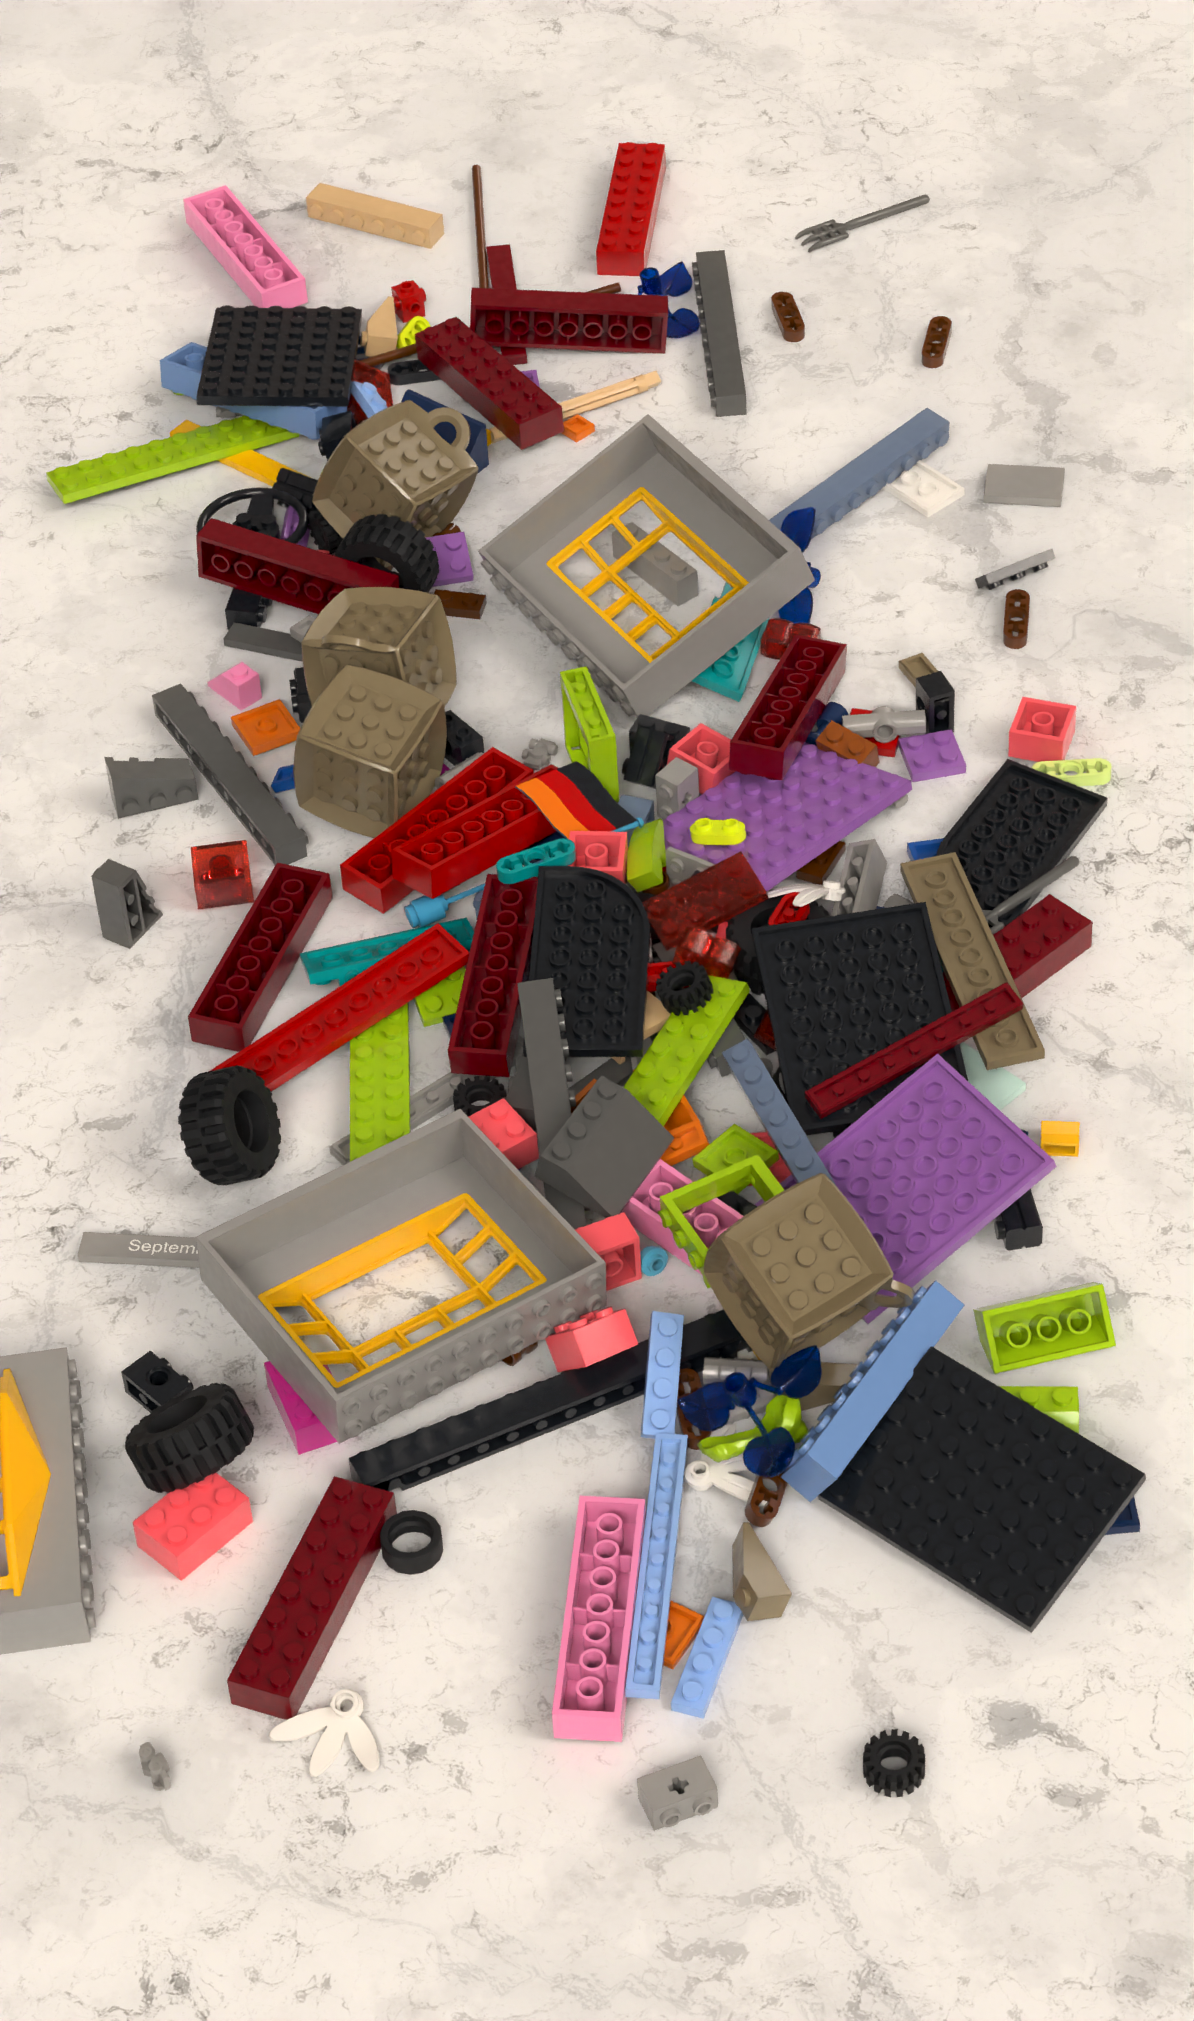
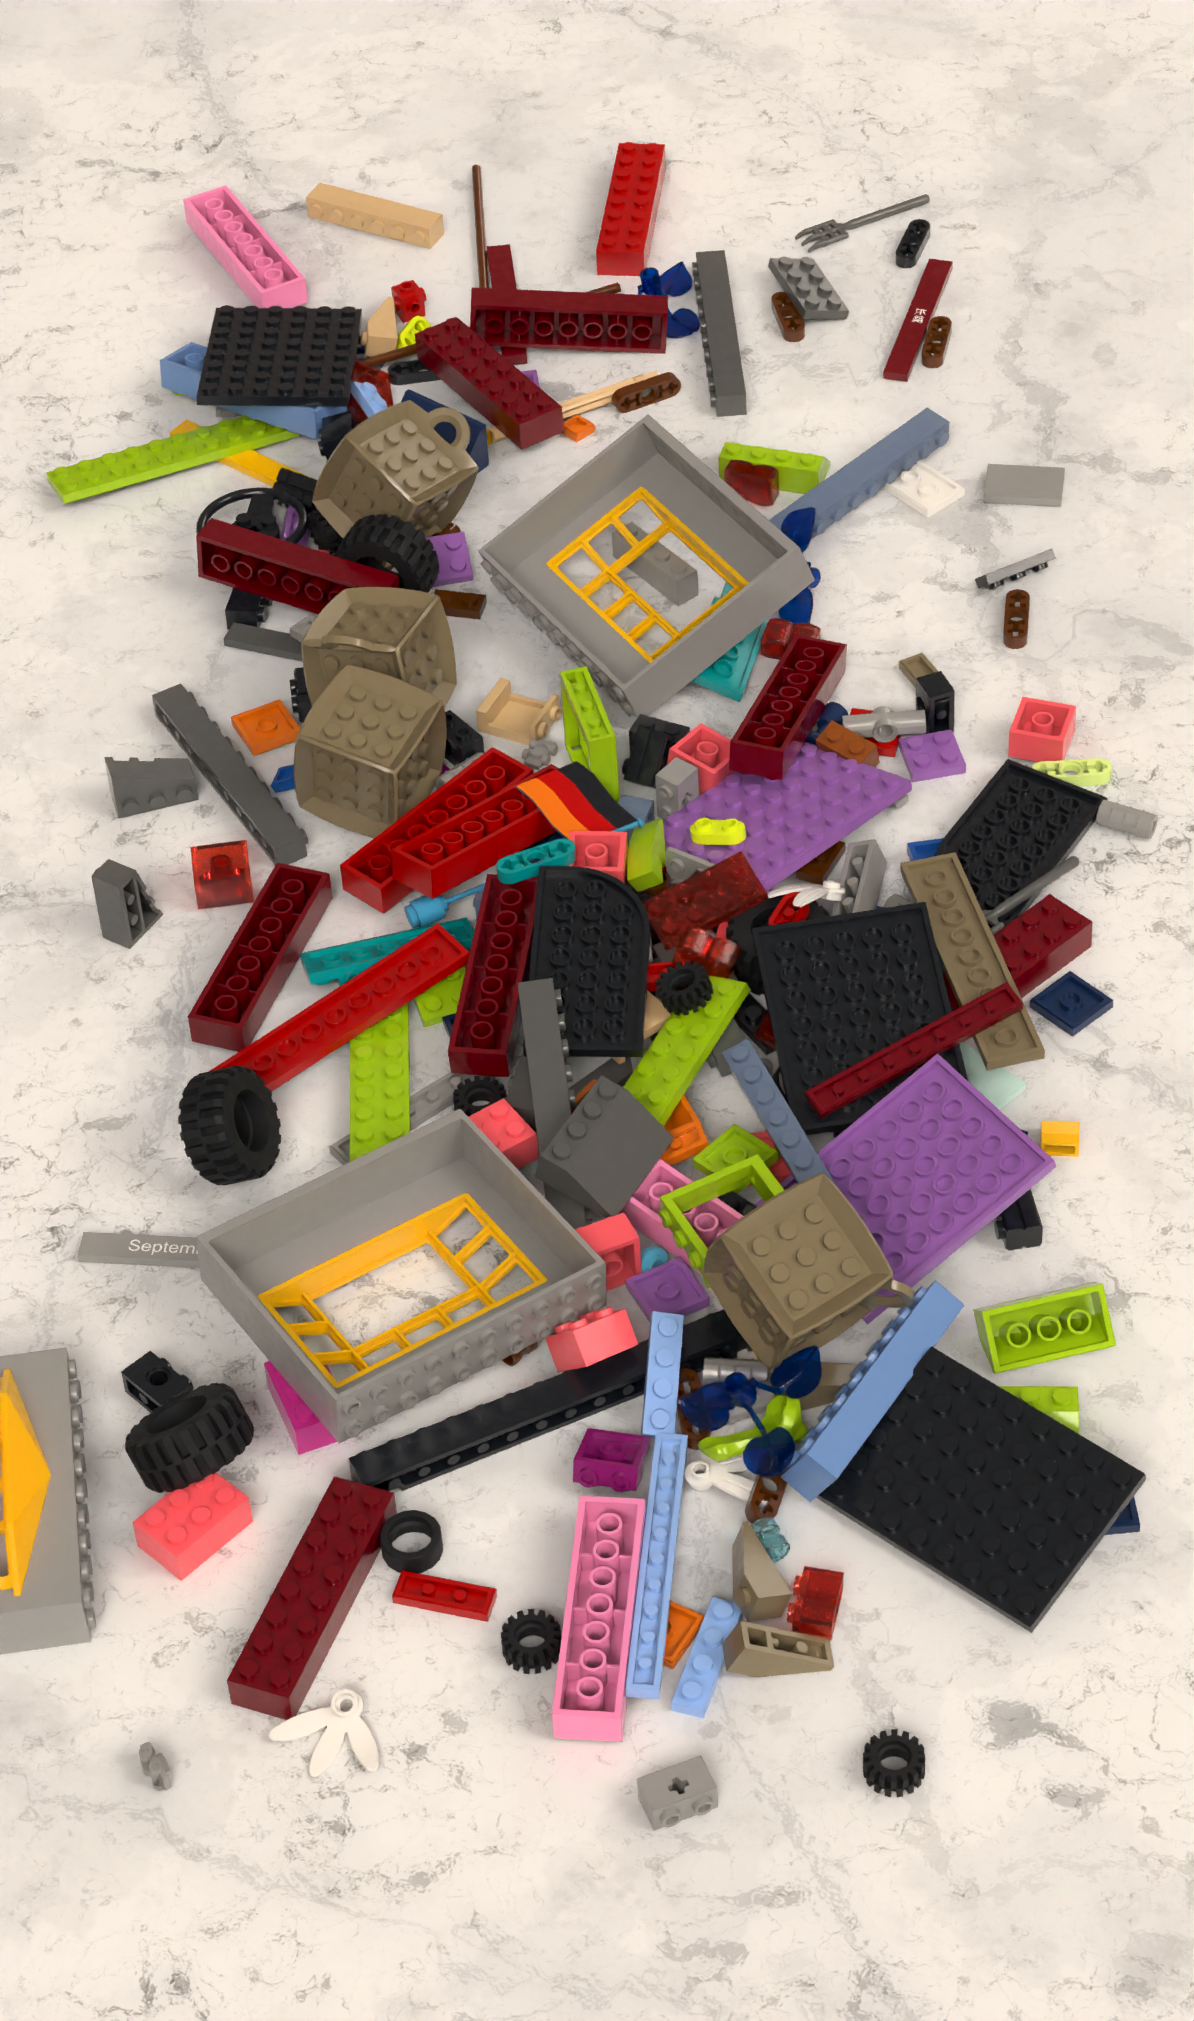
(238, 685): bright pink slope -> none
(444, 1596): none -> red tile
(515, 715): none -> tan panel
(535, 1656): none -> black tyre
(610, 1460): none -> magenta plate
(662, 388): none -> reddish brown beam
(668, 1290): none -> medium lavender plate
(753, 482): none -> clear red brick
(771, 1539): none -> clear light blue wheel
(772, 1651): none -> dark tan slope
(796, 470): none -> lime slope
(808, 288): none -> dark grey plate
(817, 1602): none -> clear red brick
(913, 250): none -> black beam
(917, 320): none -> dark red tile
(1071, 1003): none -> dark blue tile
(1126, 819): none -> light grey axle

